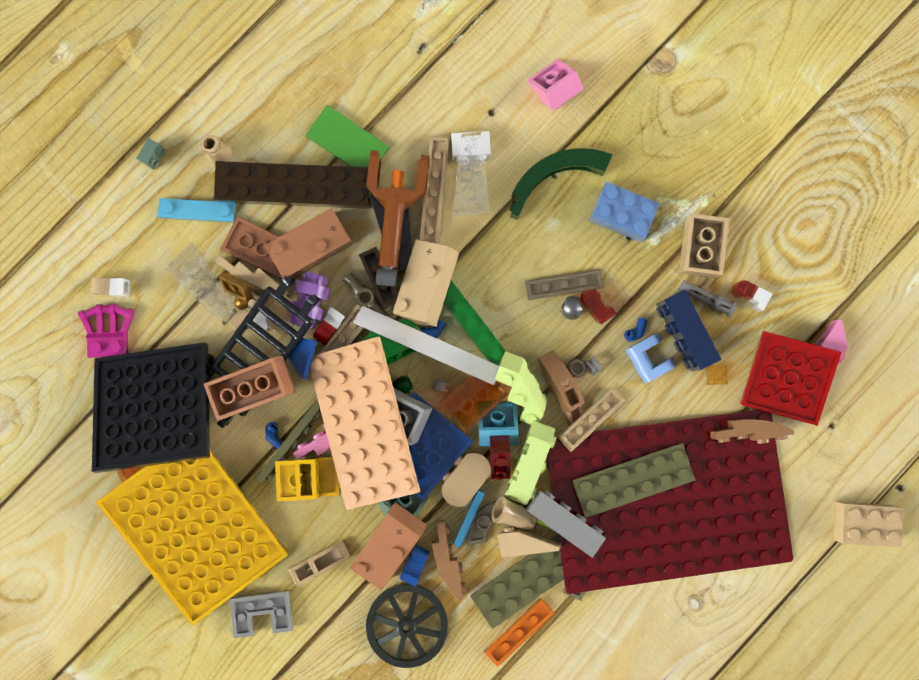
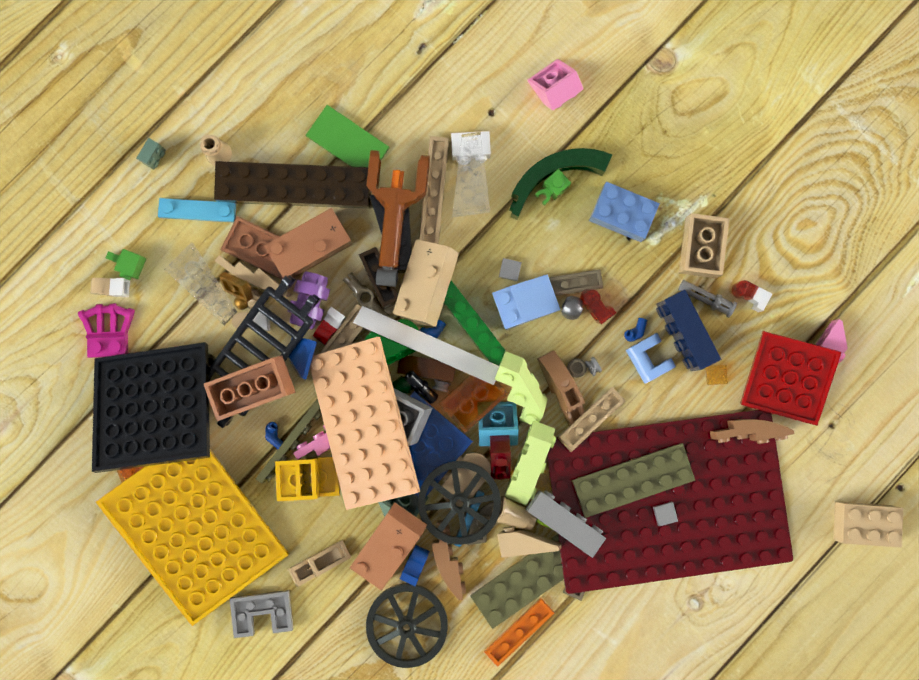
(127, 264): none -> bright green brick
(421, 387): none -> black pin
(426, 368): none -> reddish brown slope
(437, 532): none -> pearl dark grey wheel
(510, 269): none -> light grey tile
(526, 301): none -> light blue slope
(554, 186): none -> bright green brick
(665, 513): none -> light grey tile

